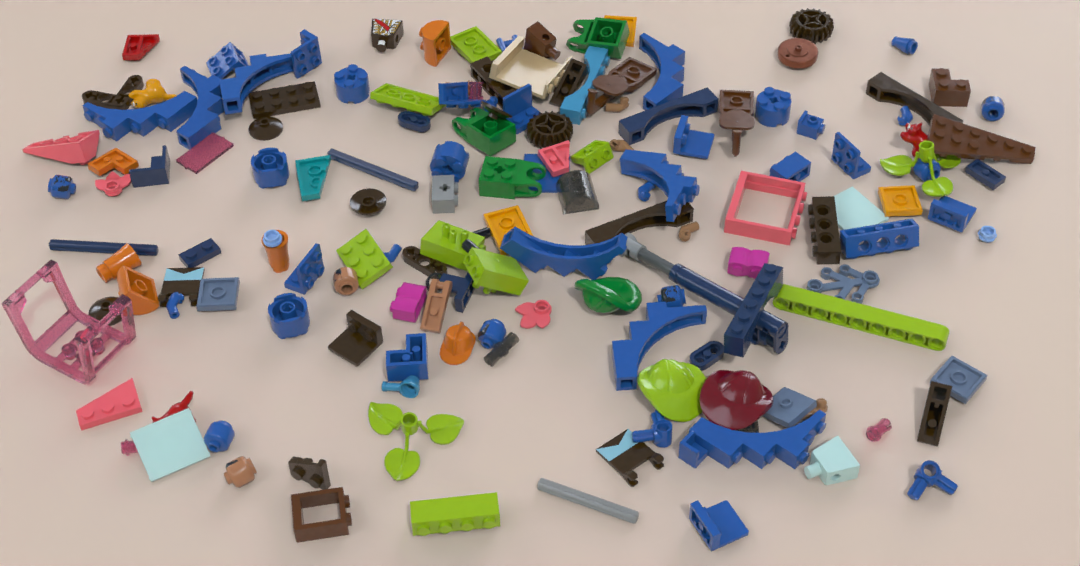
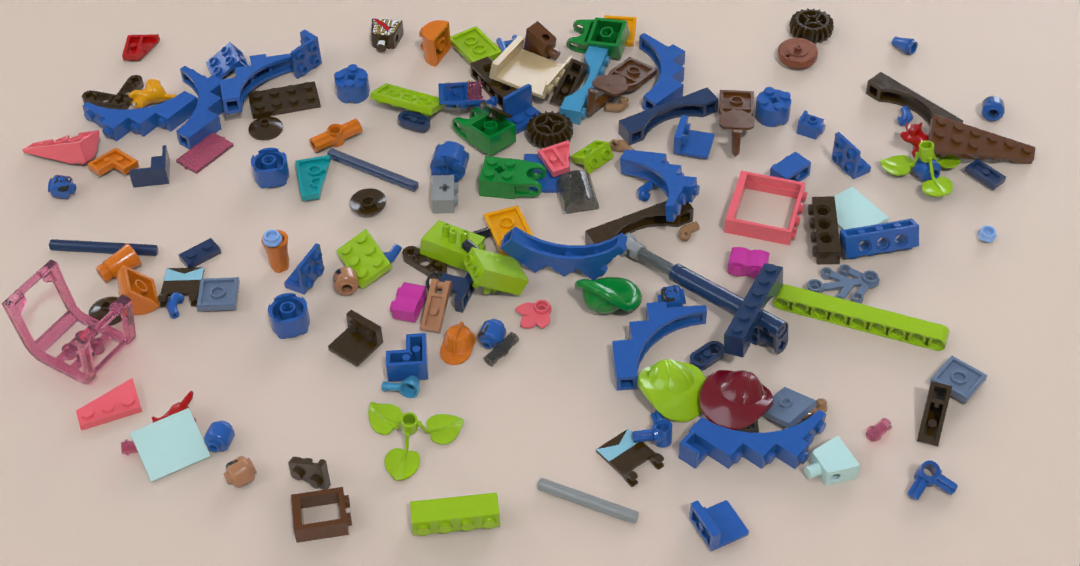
(113, 184): coral plate -> none
(335, 135): none -> orange piece
(900, 201): light orange plate -> none
(947, 91): reddish brown brick -> none
(951, 213): blue bracket -> none

